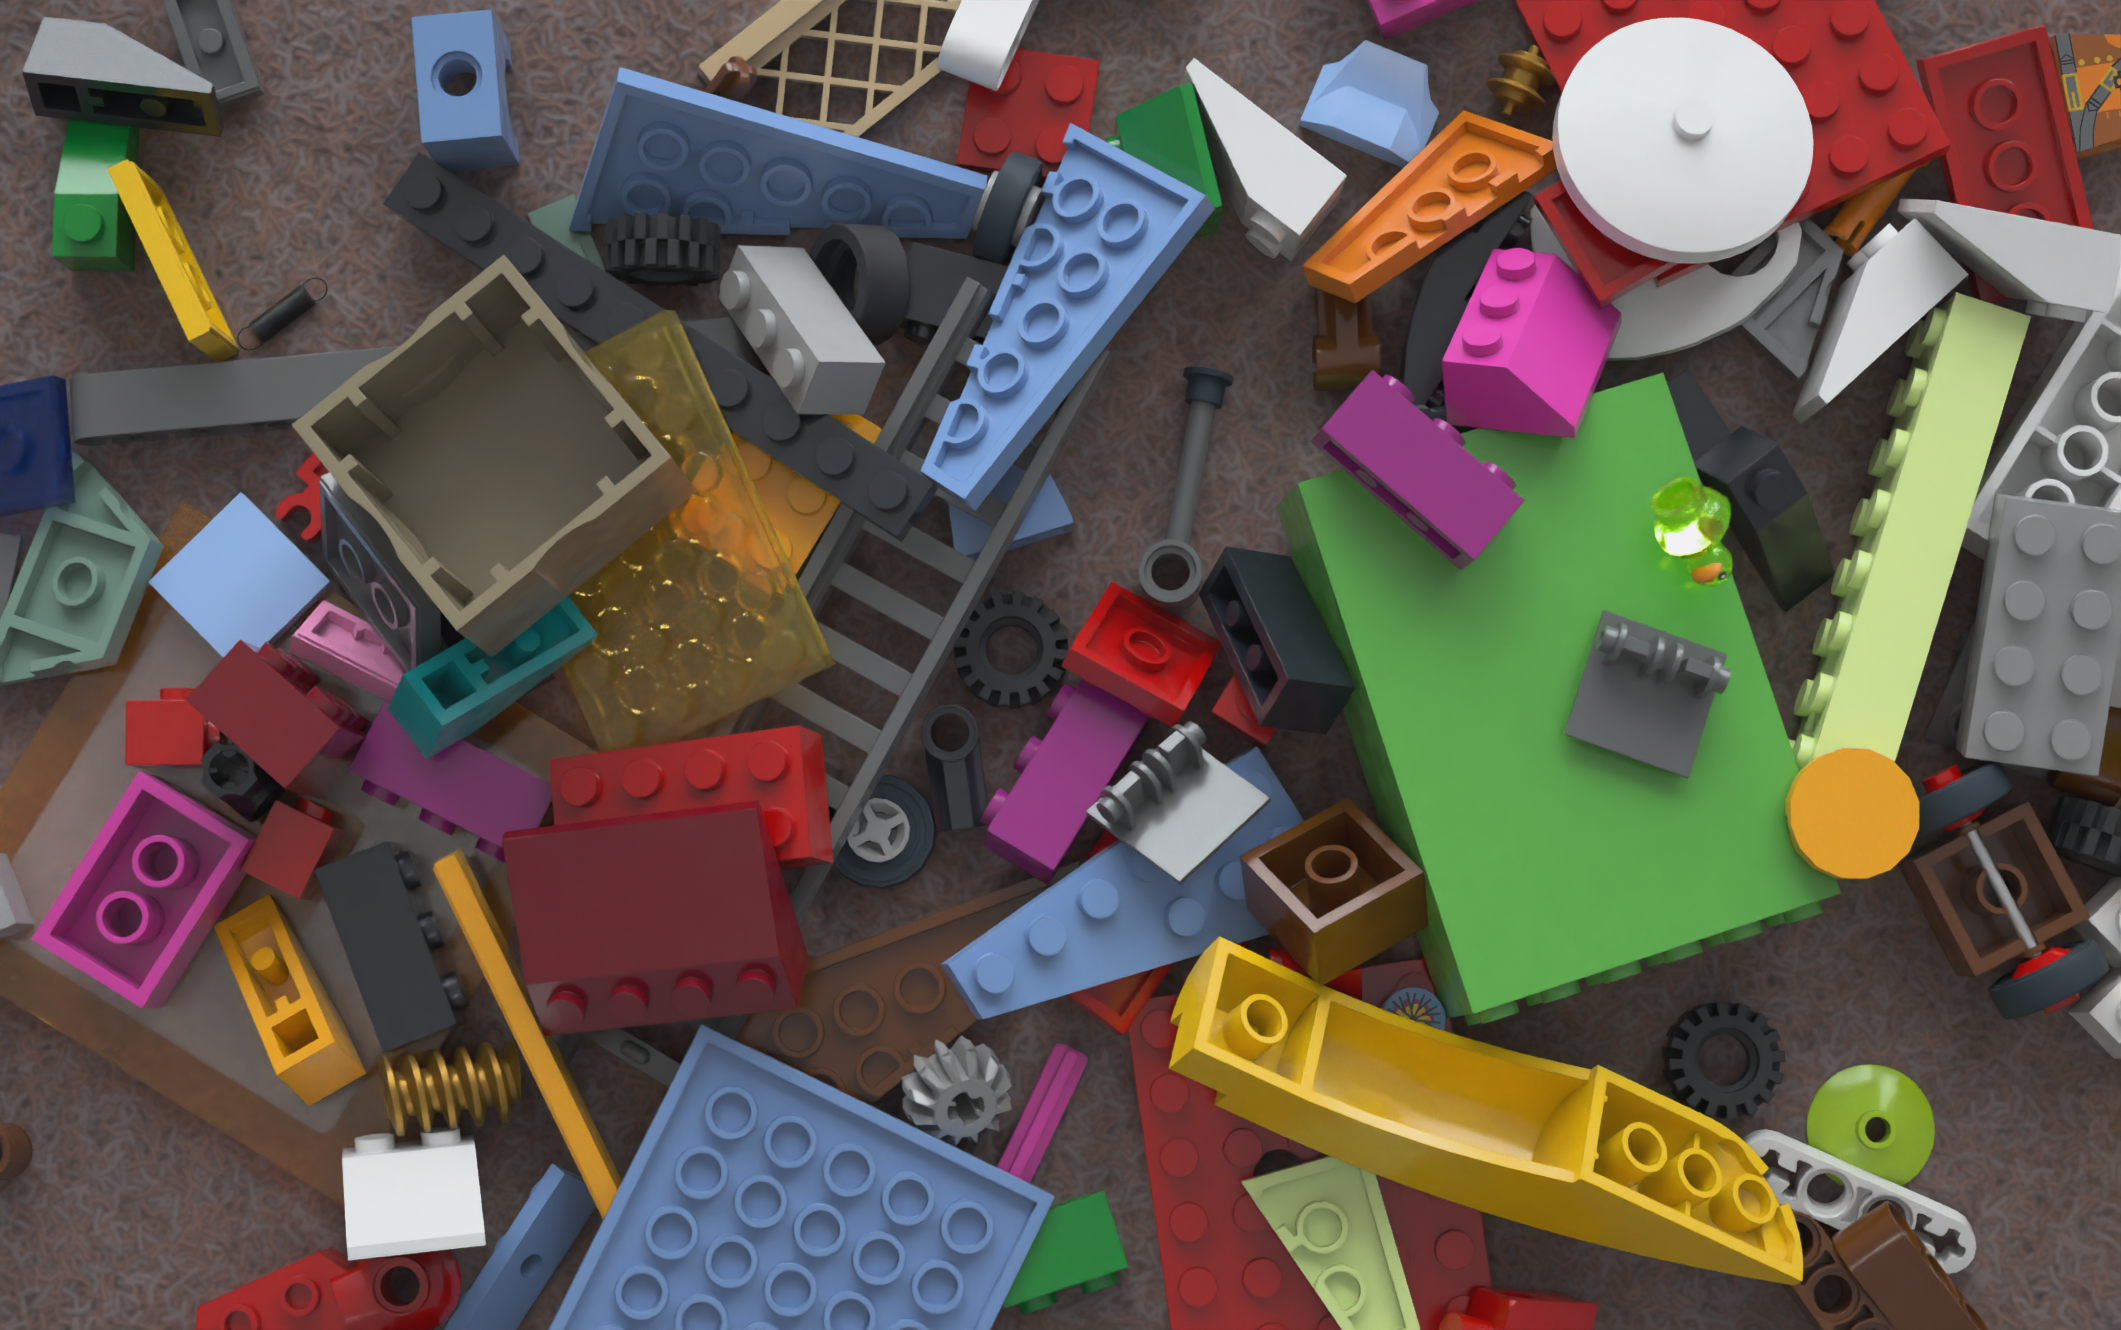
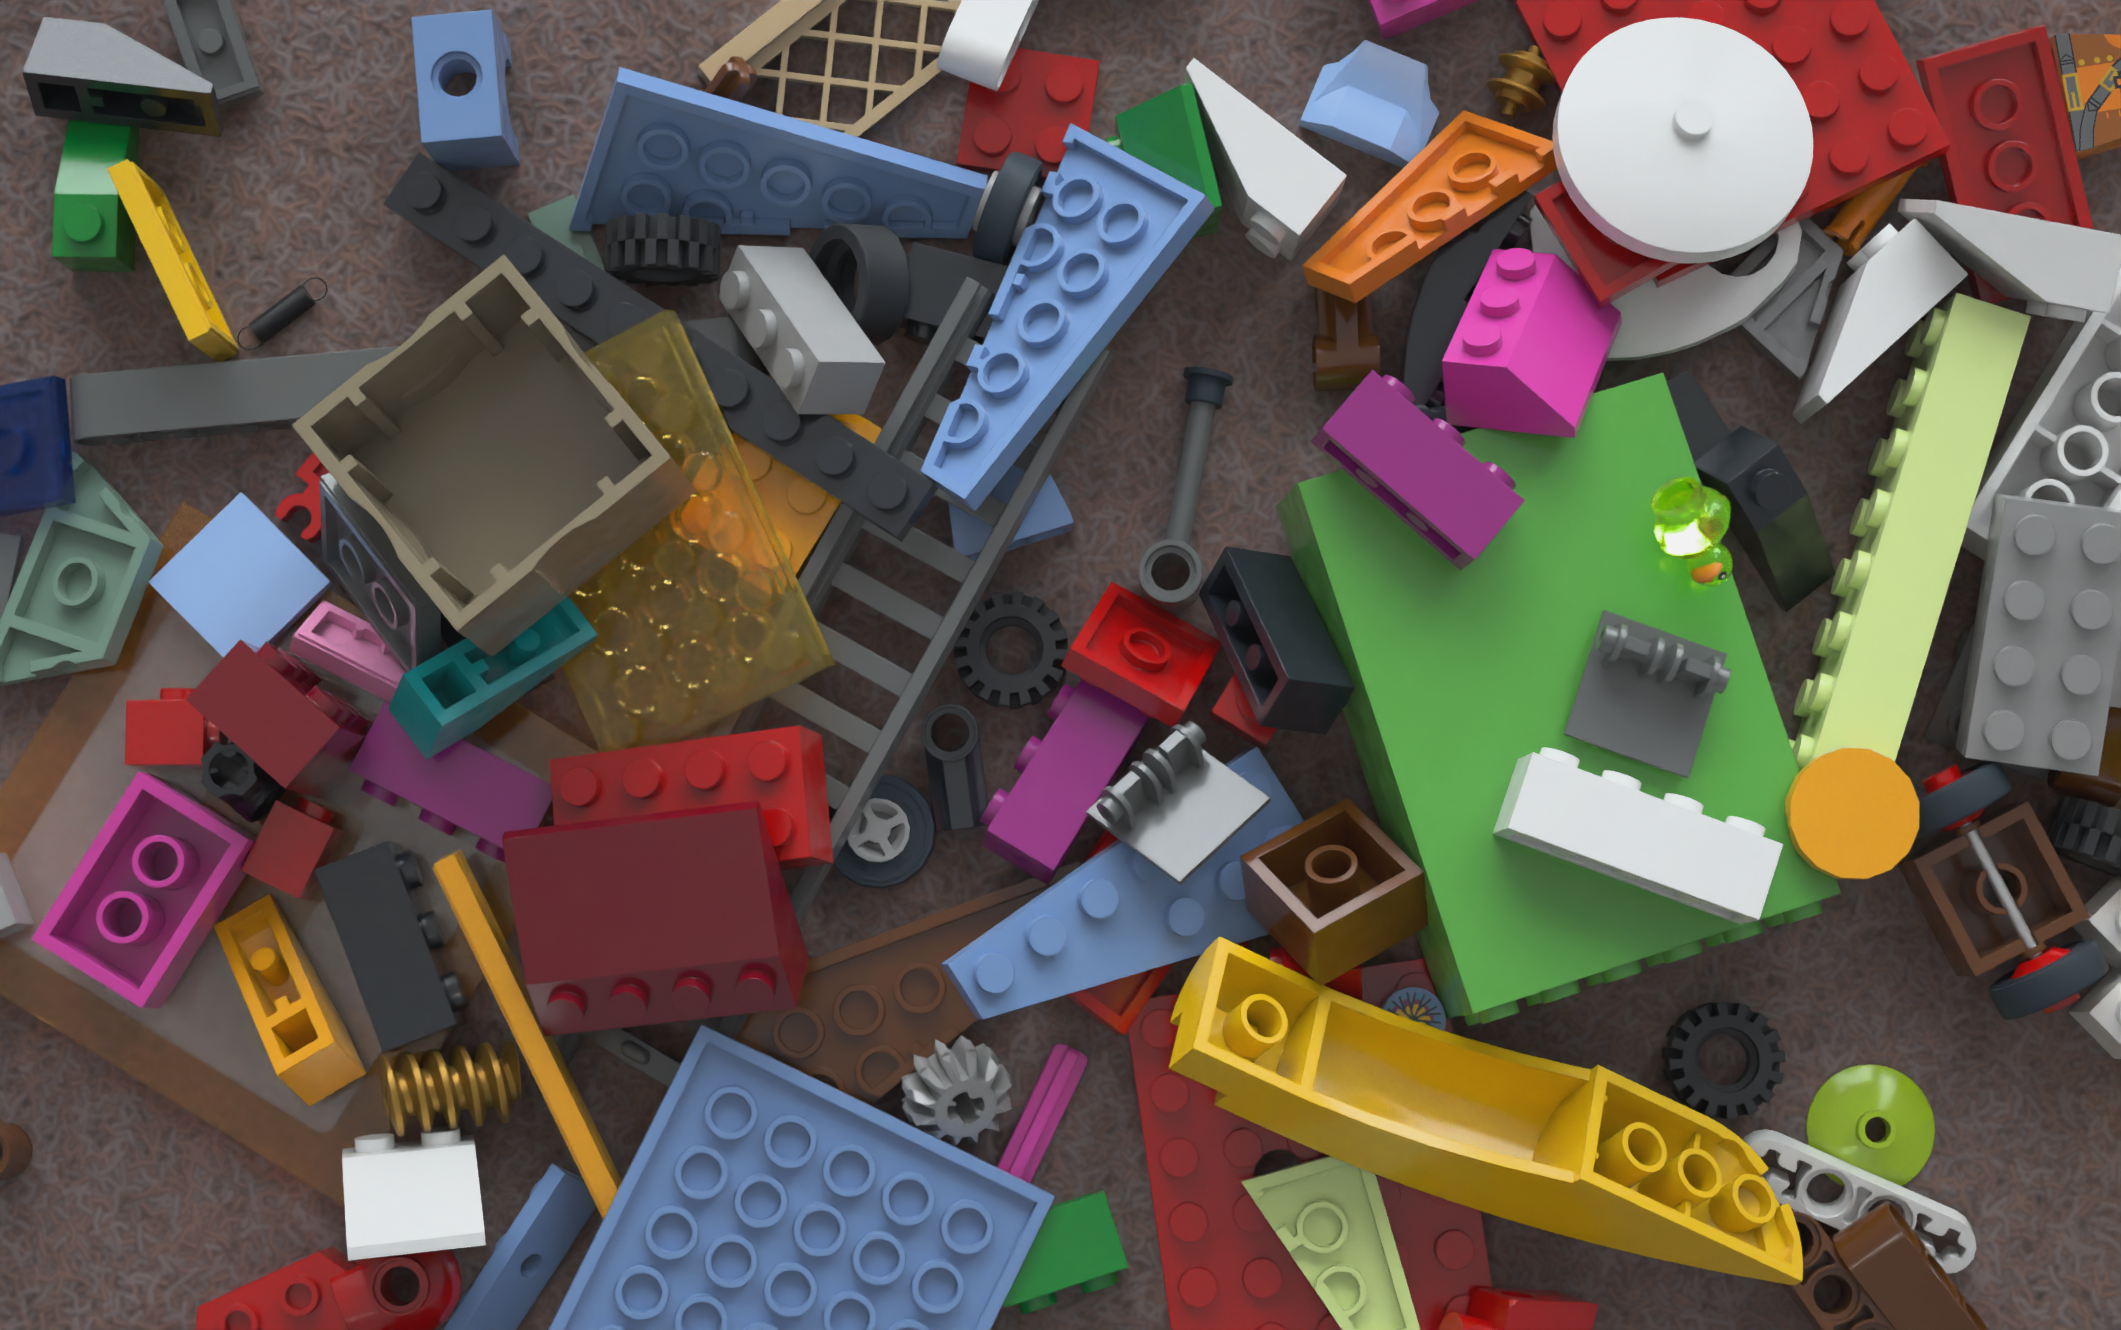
(1639, 837): none -> white brick

